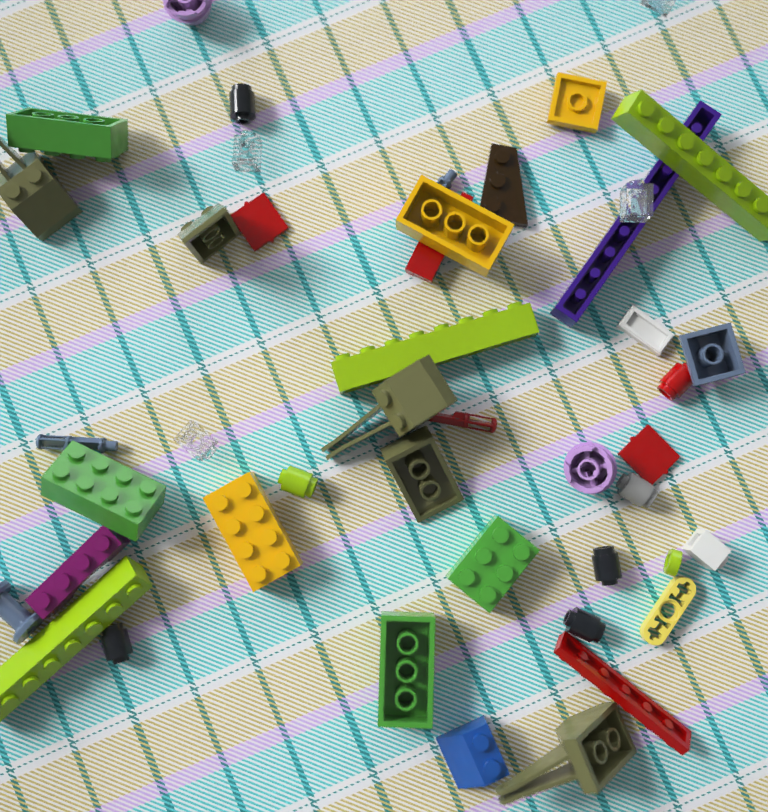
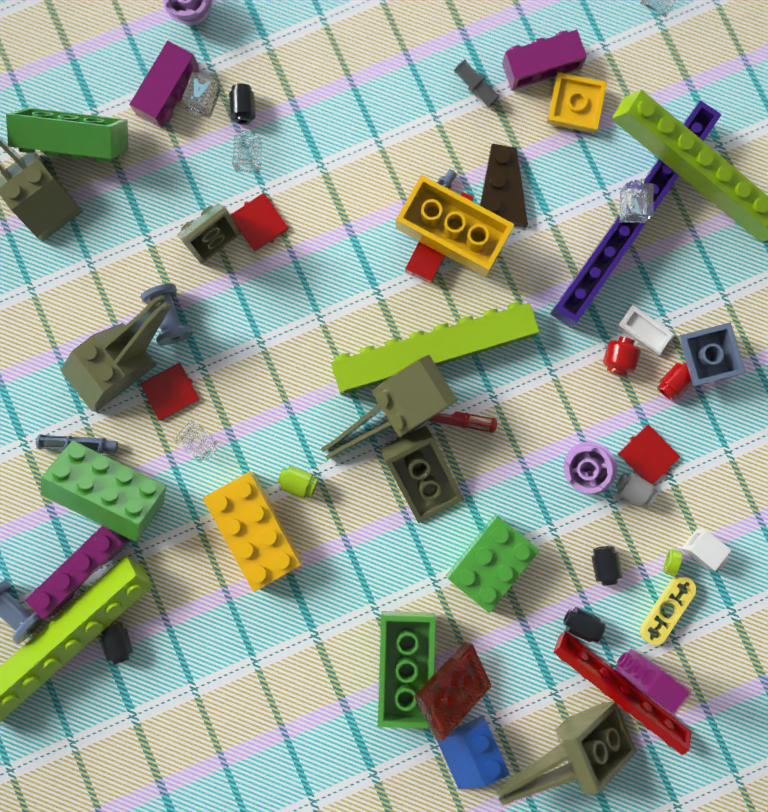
(114, 357): none -> olive slope
(164, 84): none -> magenta brick
(169, 391): none -> red piece
(171, 326): none -> sand blue piece
(201, 95): none -> clear brick
(453, 691): none -> clear red plate
(476, 83): none -> dark grey pin
(543, 59): none -> magenta brick
(621, 356): none -> red head
(653, 681): none -> magenta brick

